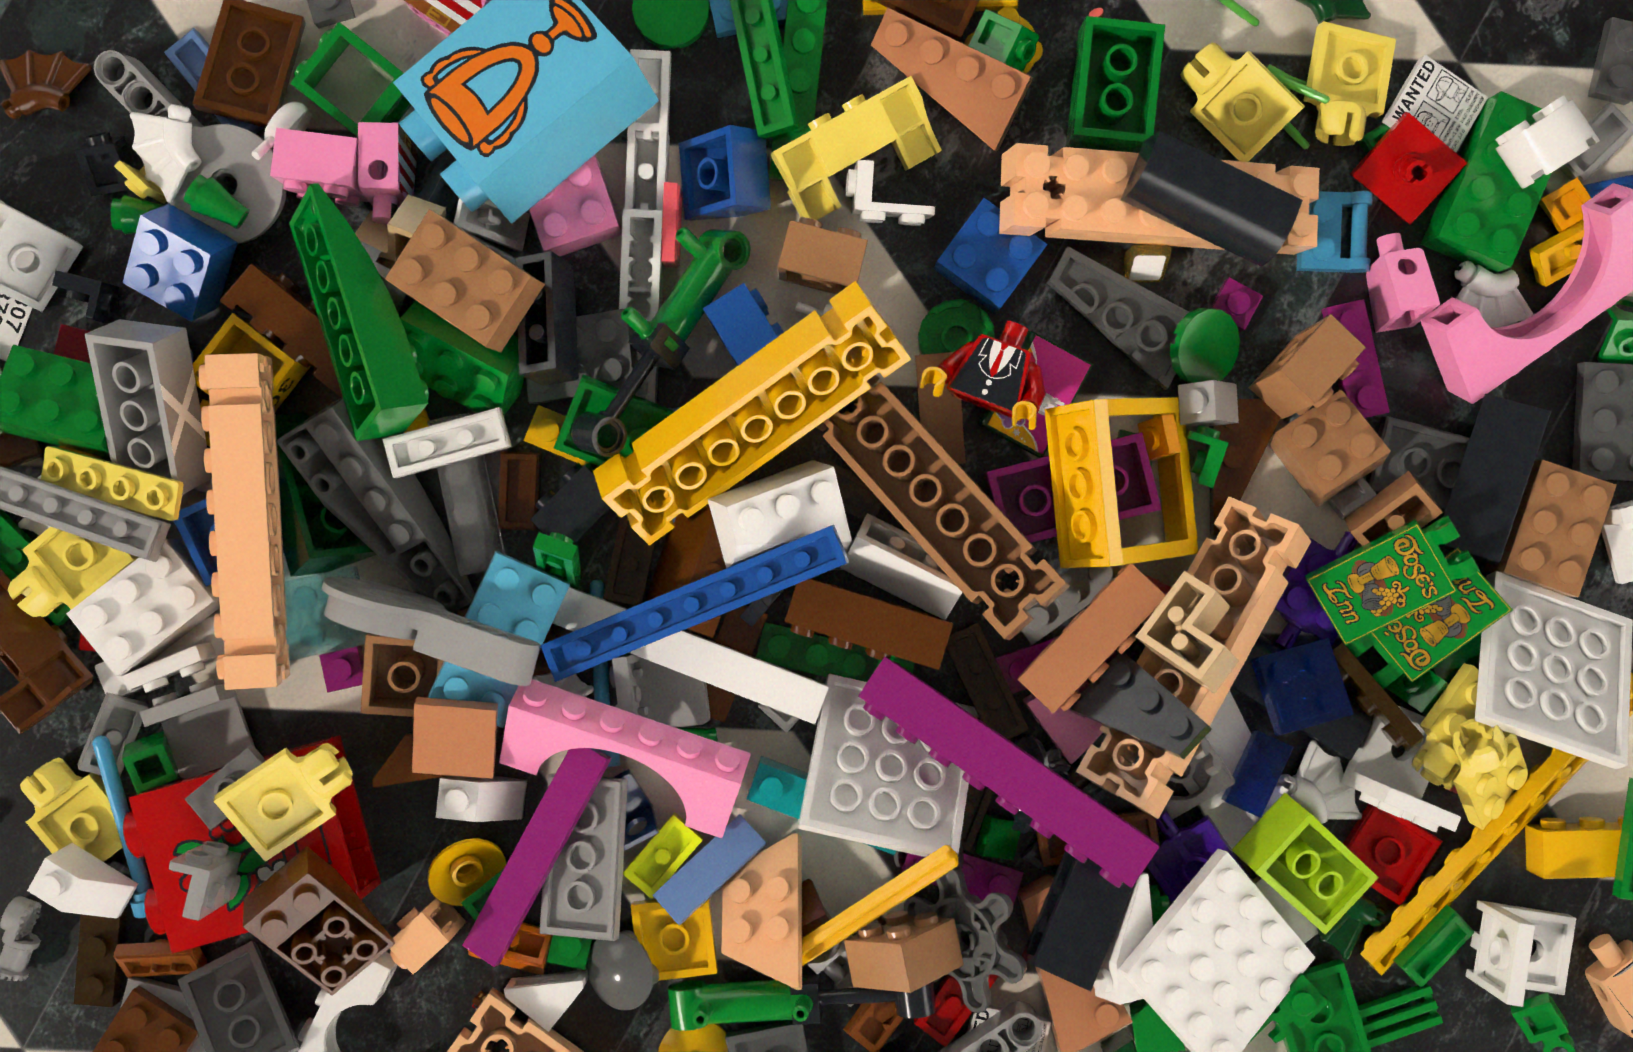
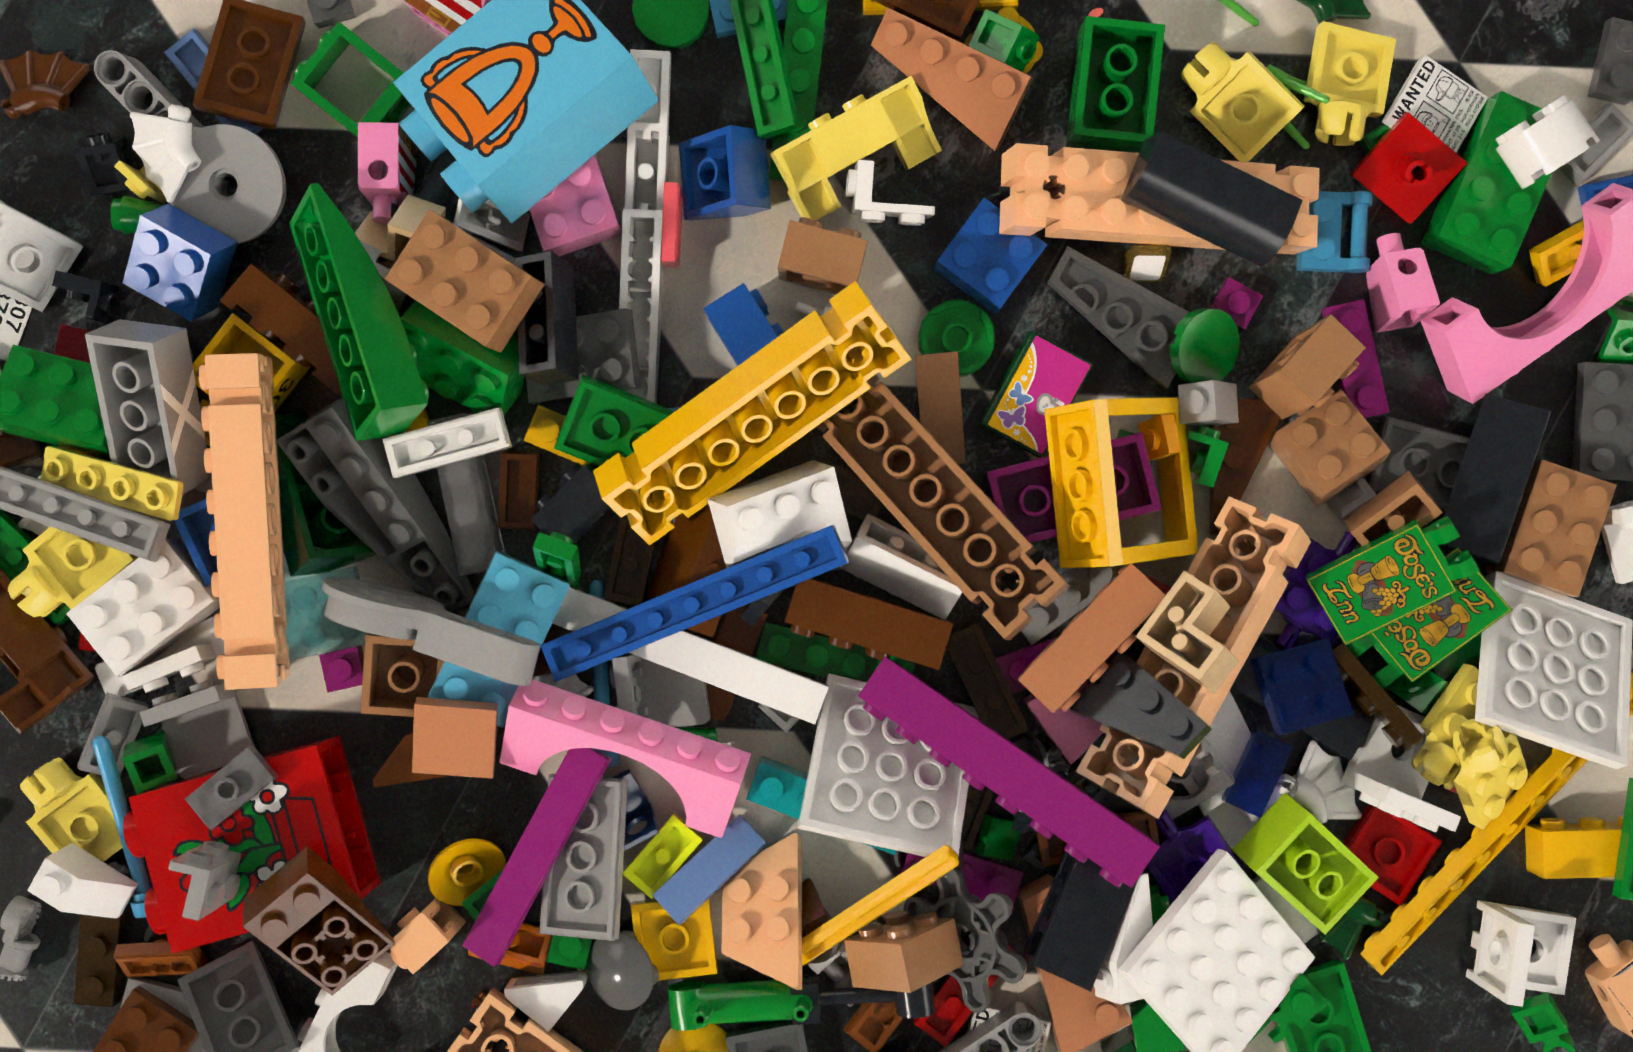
(214, 201): green cone -> none
(285, 798): light yellow plate -> none
(290, 116): white hand -> none
(319, 158): bright pink brick -> none
(481, 798): white slope -> none
(664, 338): piece -> none
(993, 375): torso -> none
(1404, 1028): green tile -> none
(1434, 946): green tile -> none
(1492, 294): white arm -> none
(1564, 204): light orange plate -> none

